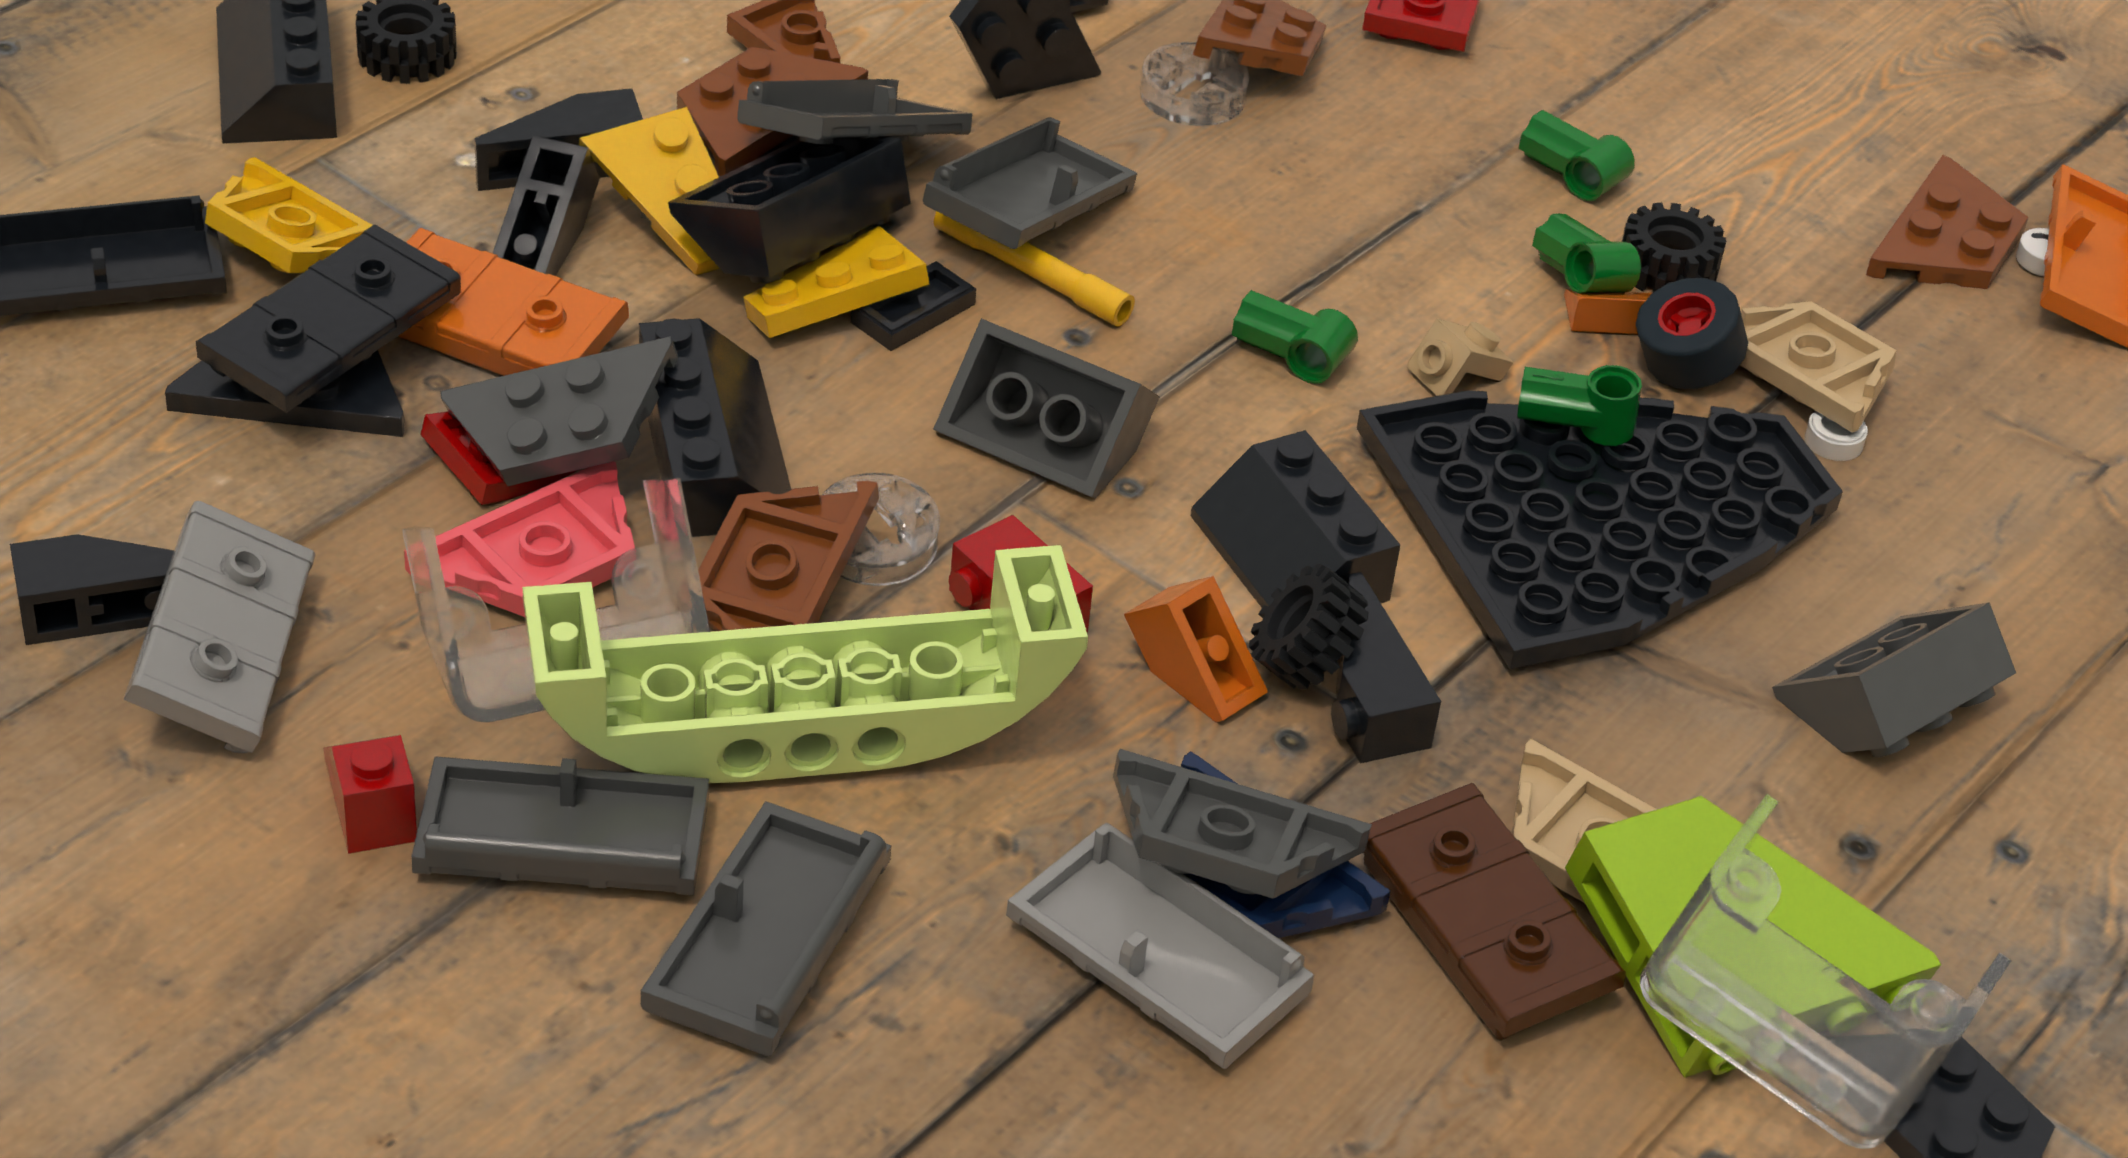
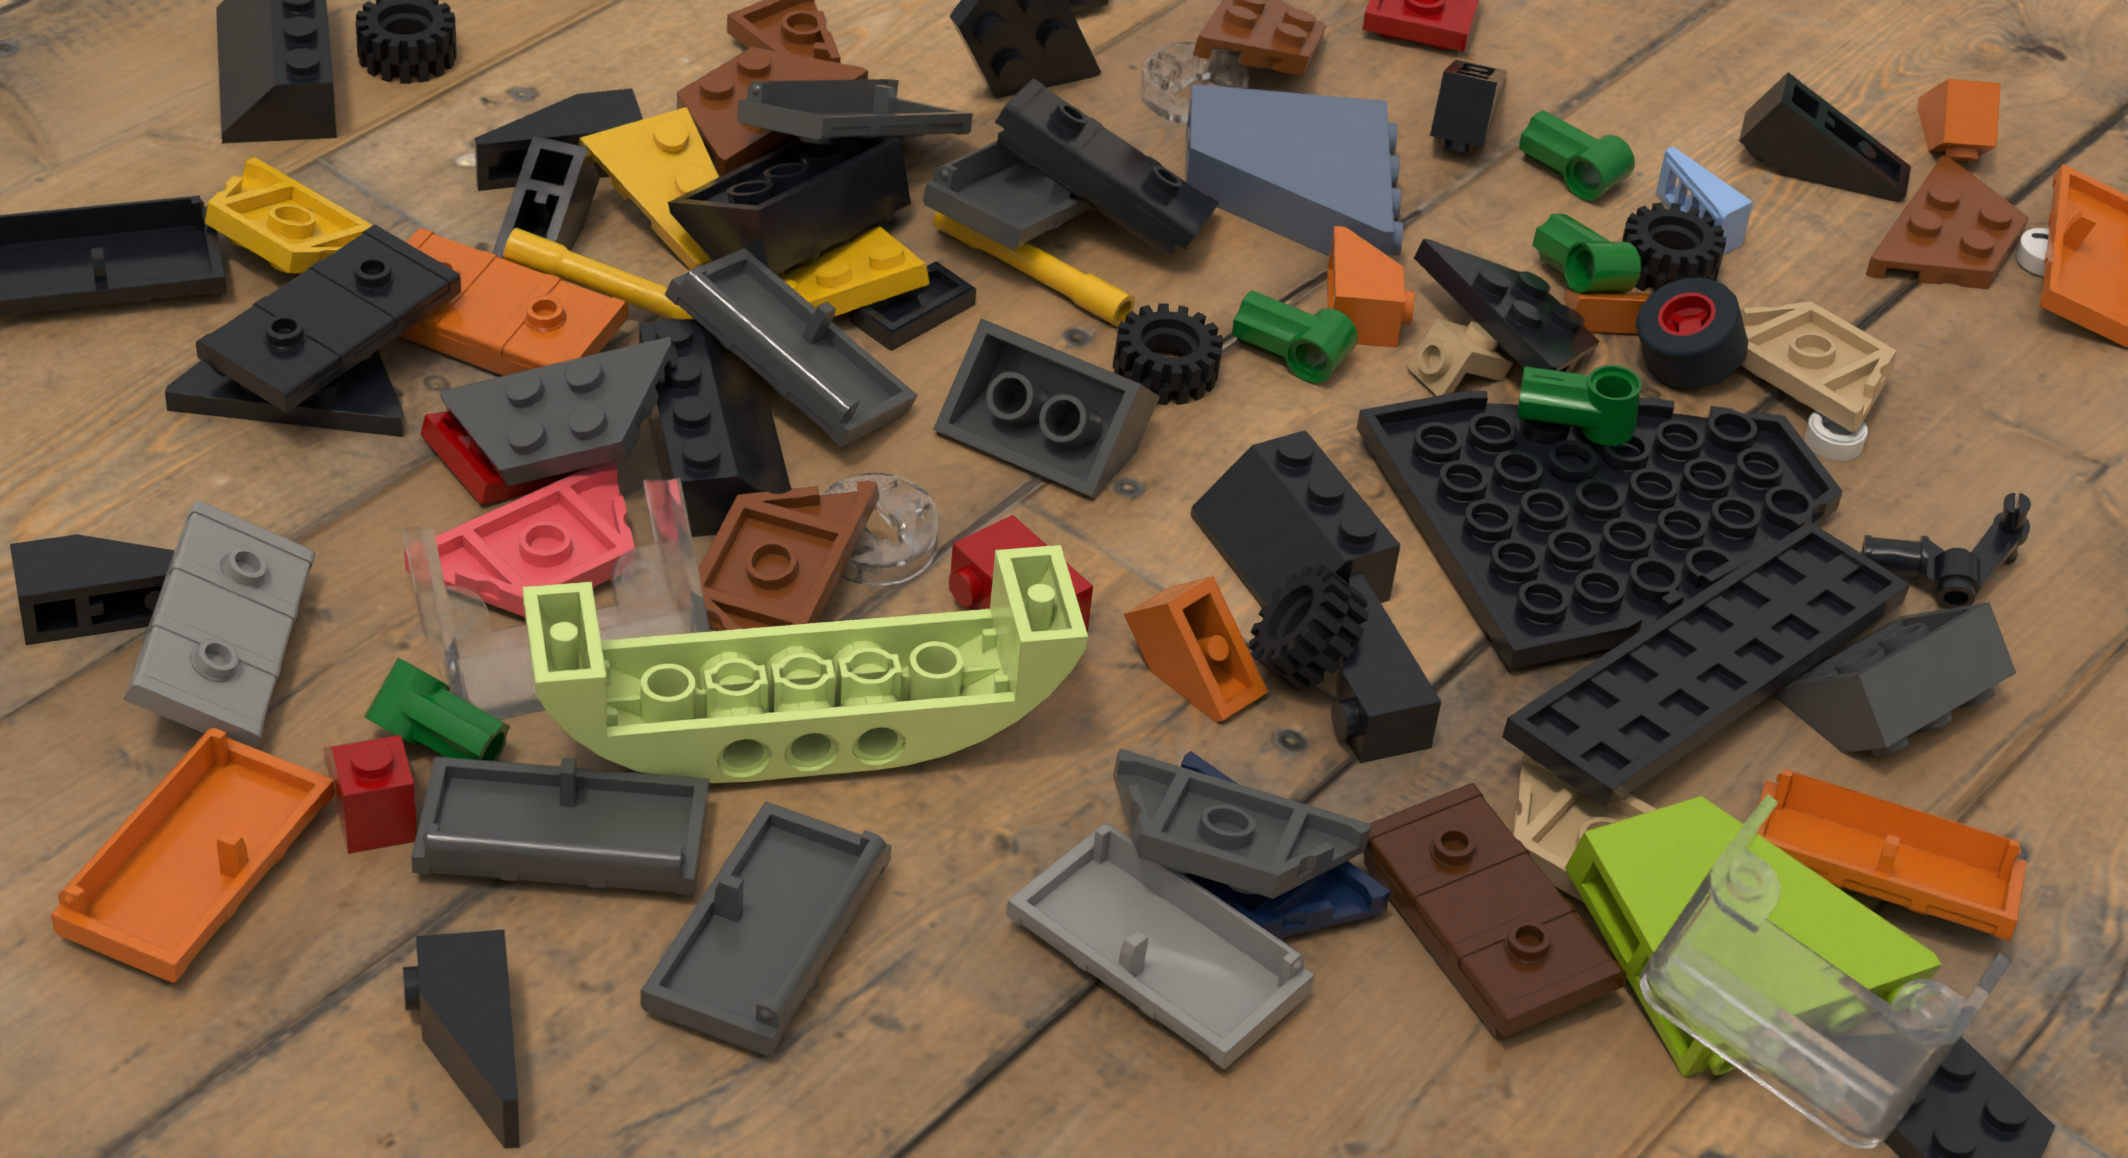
(189, 855): none -> orange container
(427, 713): none -> green piece
(468, 1020): none -> black slope
(557, 260): none -> yellow piece
(792, 345): none -> dark grey container
(1103, 169): none -> black container
(1171, 333): none -> black tyre
(1297, 163): none -> sand blue slope
(1367, 289): none -> orange slope
(1467, 105): none -> black slope
(1511, 308): none -> black wing
(1704, 664): none -> black plate
(1717, 198): none -> light blue slope
(1818, 143): none -> black slope
(1898, 853): none -> orange container
(1956, 573): none -> black pin
(1961, 118): none -> orange slope

